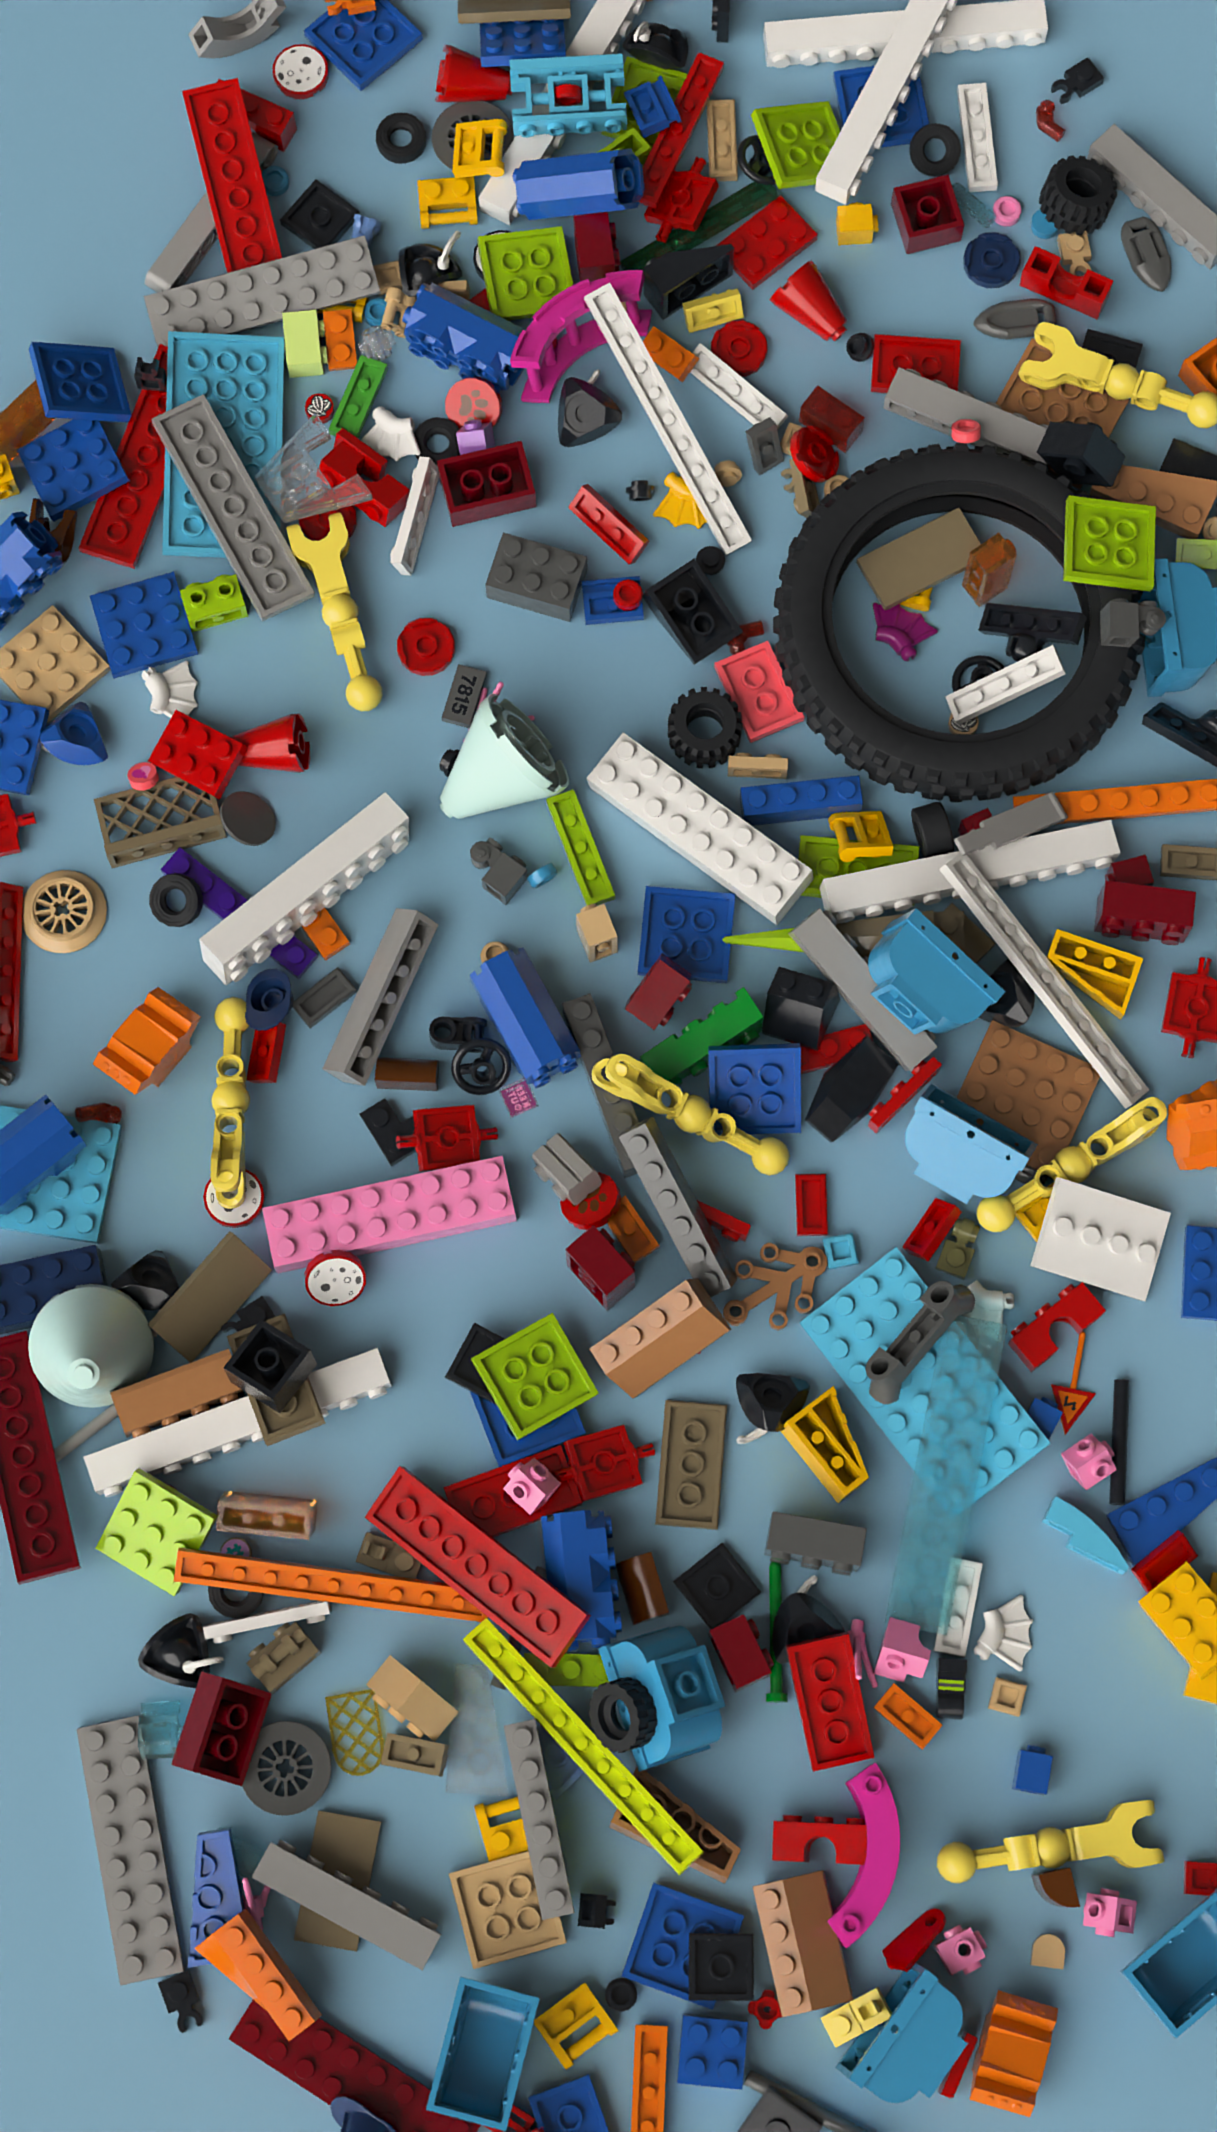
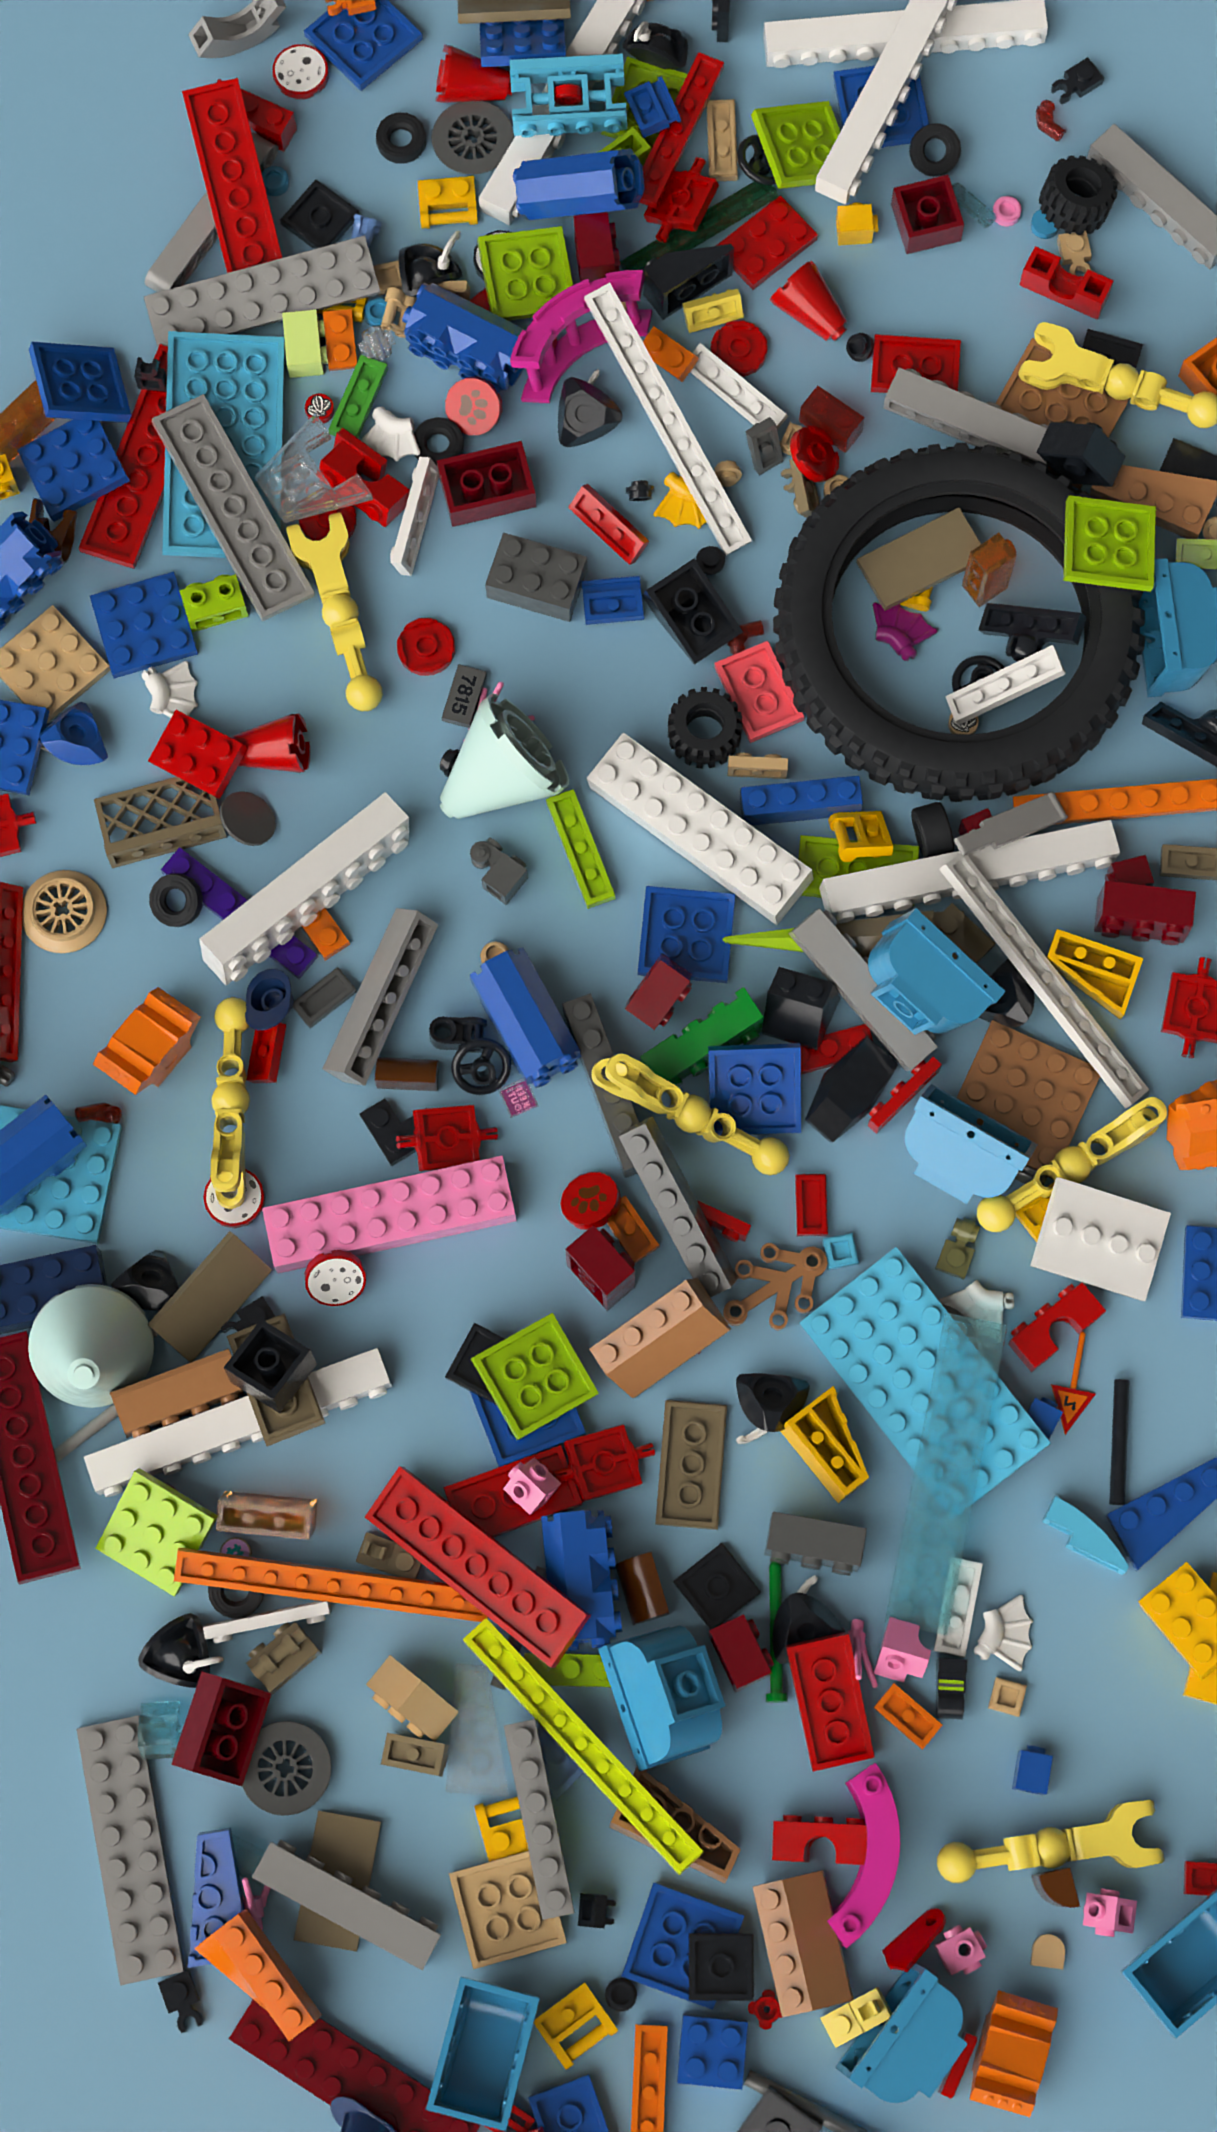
(143, 776): coral tile -> none
(329, 1700): clear yellow window -> none
(470, 148): yellow plate -> none
(475, 436): medium lavender plate -> none
(542, 875): dark azure tile -> none
(566, 1169): light grey brick -> none
(596, 932): tan brick -> none
(627, 595): red tile -> none
(640, 1710): black tyre -> none
(891, 1367): dark grey plate -> none
(932, 1229): red plate -> none
(966, 431): coral tile -> none
(977, 137): white plate -> none
(991, 260): dark blue tile -> none
(1014, 318): dark grey piece -> none
(1089, 1461): bright pink brick -> none
(1123, 620): dark grey brick -> none
(1147, 252): dark grey piece -> none
(1164, 1561): red tile -> none

